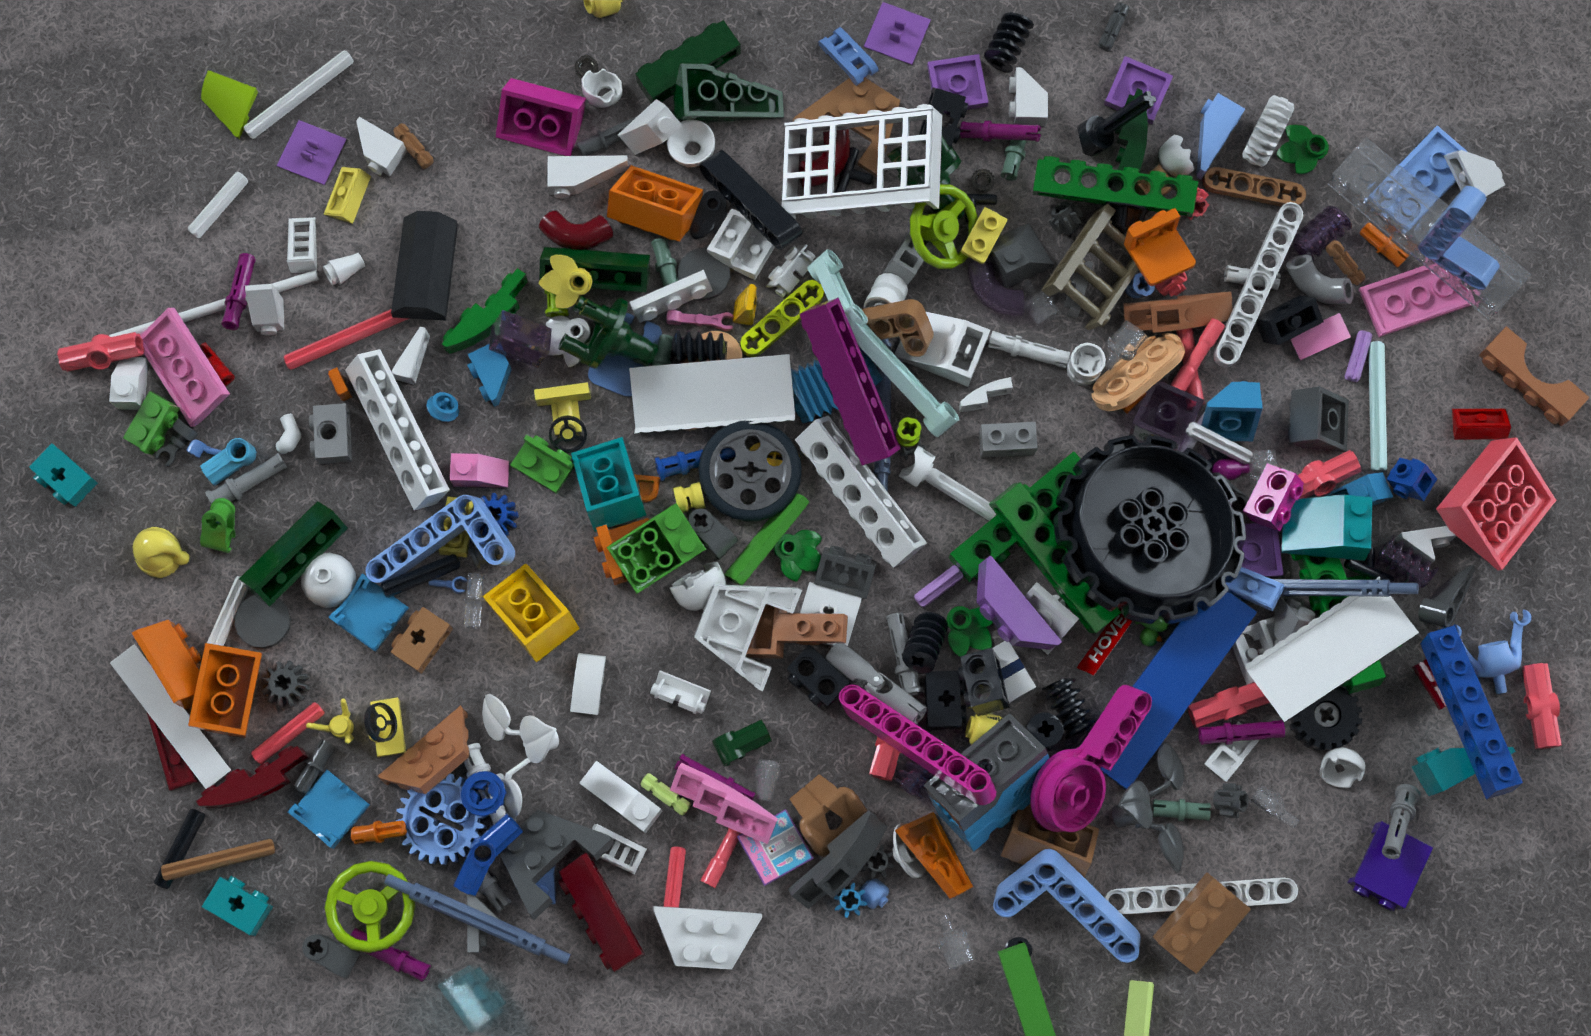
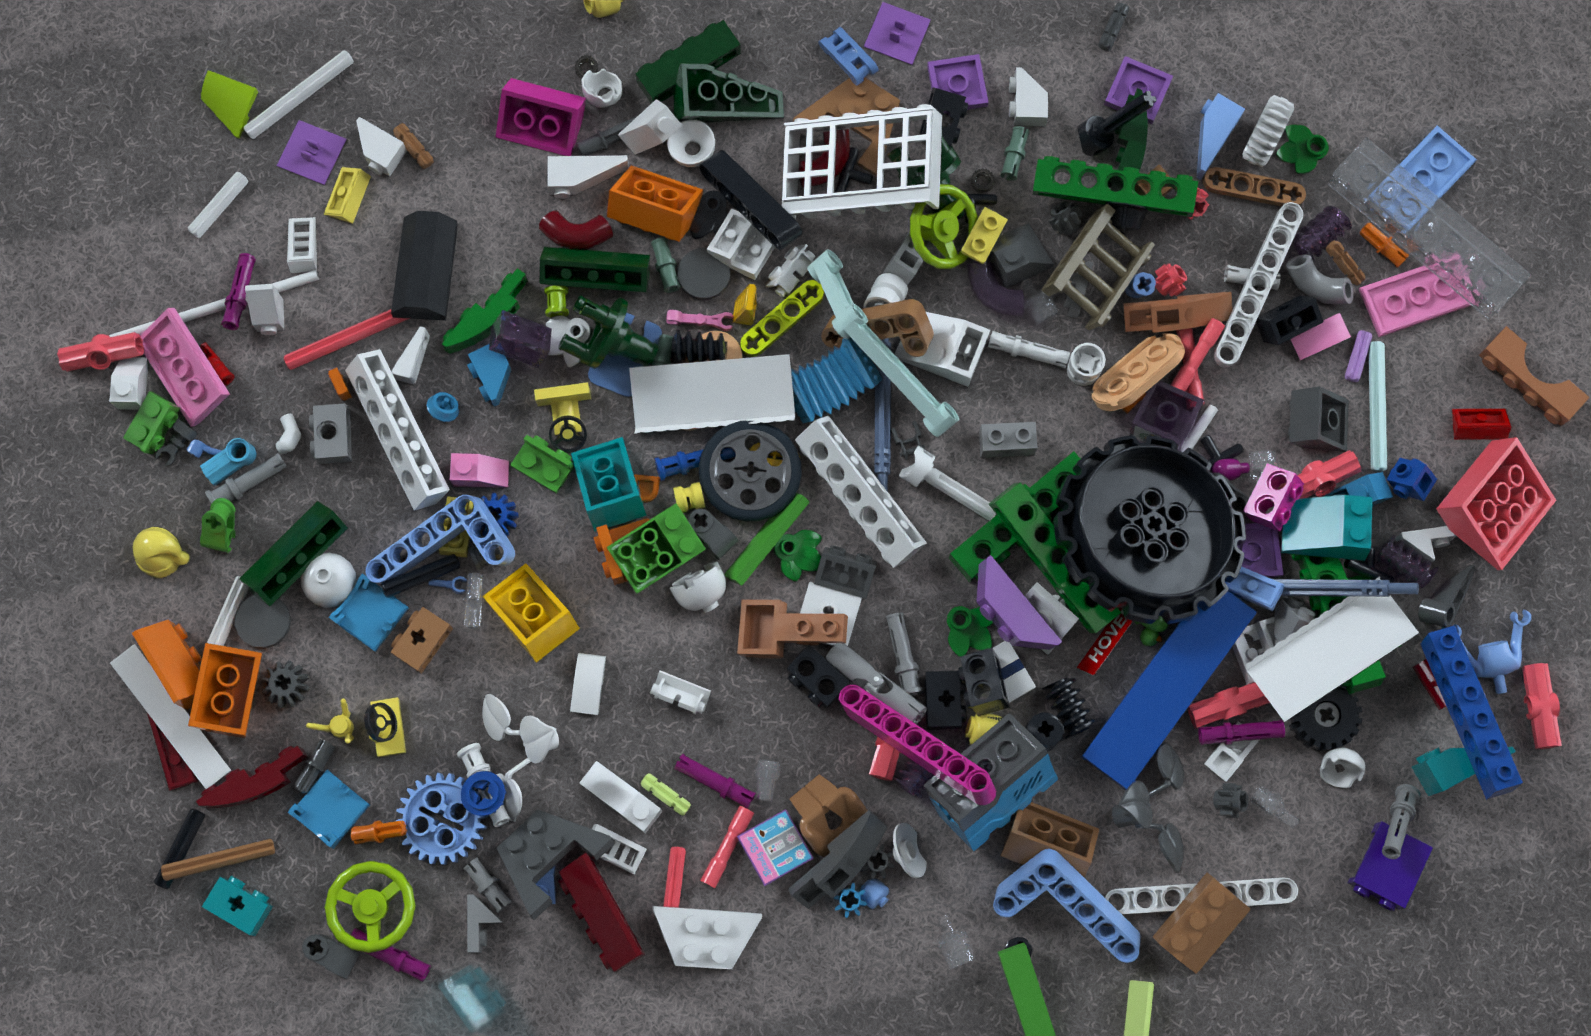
(51, 465): teal brick -> none
(287, 733): coral axle -> none
(343, 268): white cone -> none
(431, 756): nougat wing -> none
(475, 867): blue piece -> none
(477, 919): sand blue axle -> none
(562, 281): light yellow plate -> none
(671, 296): white plate -> none
(726, 803): bright pink slope -> none
(732, 621): white wing -> none
(739, 743): dark green piece -> none
(849, 381): magenta brick -> none
(910, 424): lime bush -> none
(925, 642): black piece -> none
(934, 851): orange wing -> none
(938, 586): lavender axle -> none
(978, 398): white slope -> none
(1000, 131): magenta pin -> none
(1007, 41): black piece -> none
(1070, 783): dark pink beam -> none
(1124, 343): clear piece -> none
(1159, 247): orange bracket -> none
(1175, 158): white hair -> none
(1181, 810): sand green pin -> none
(1219, 443): white axle -> none
(1235, 411): dark azure slope -> none
(1453, 252): light blue beam -> none
(1474, 171): white slope -> none

